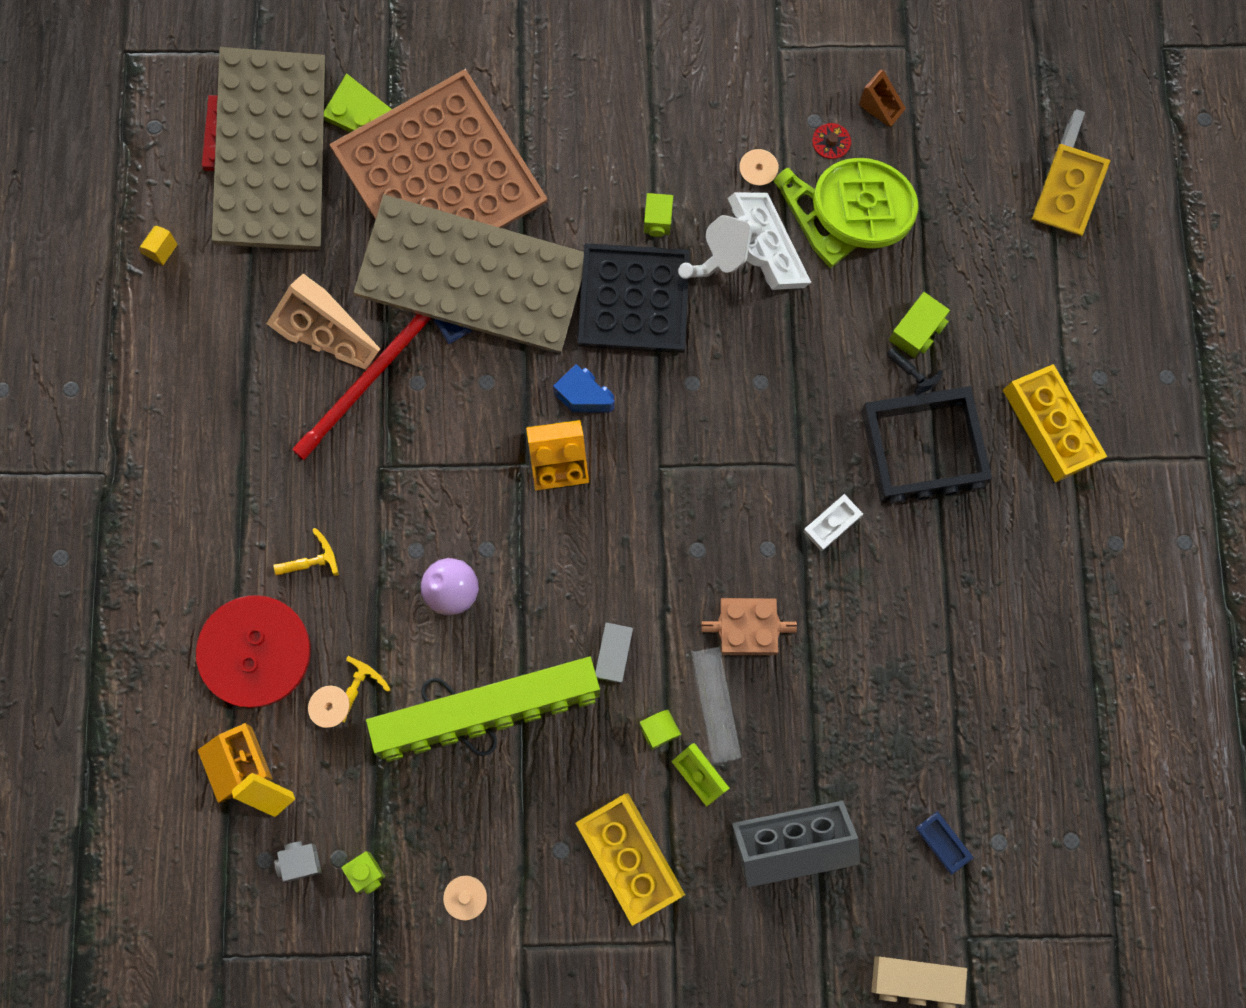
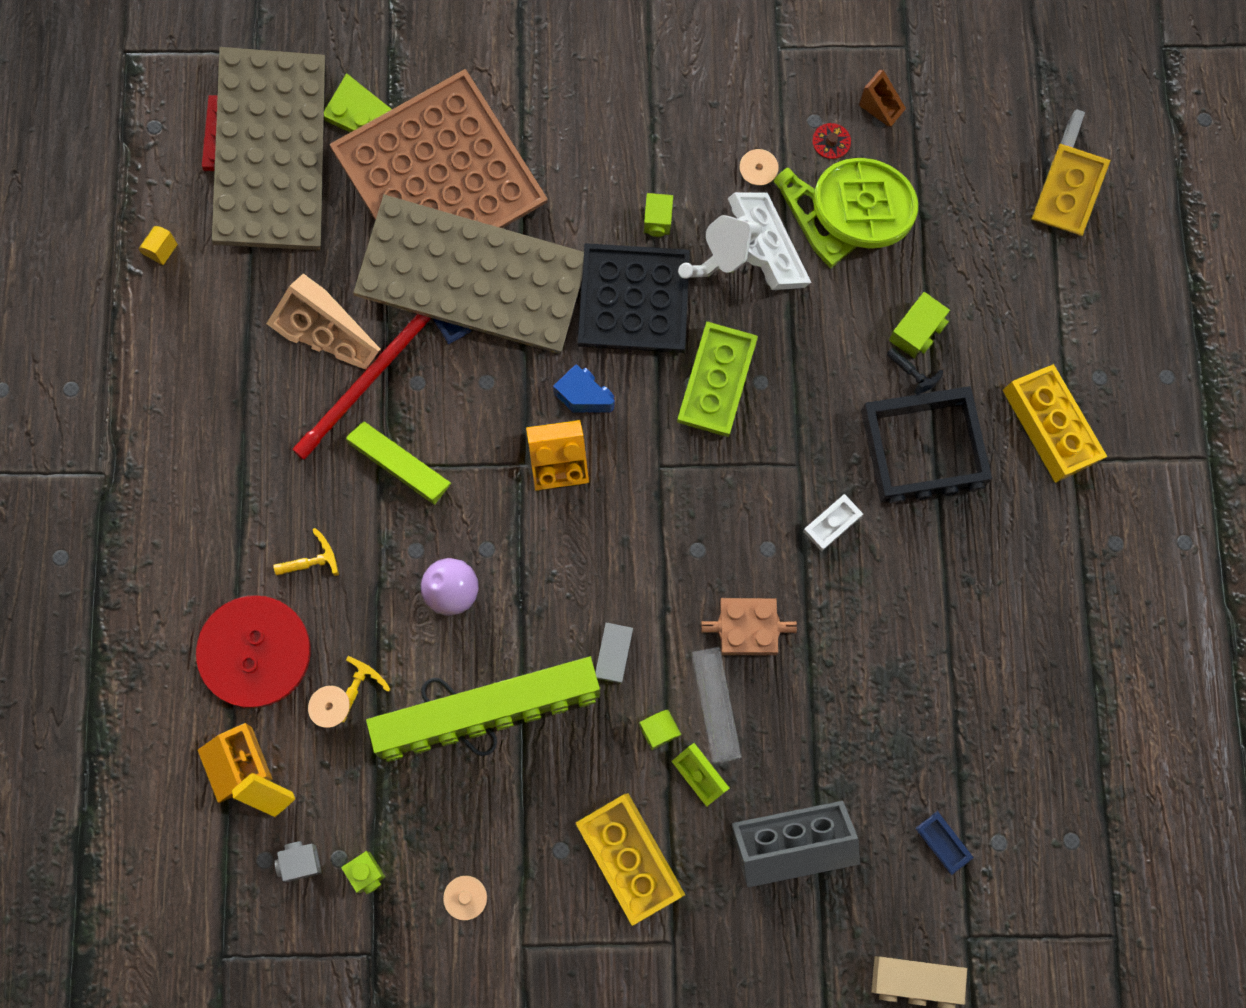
(398, 462): none -> lime slope
(717, 379): none -> lime plate

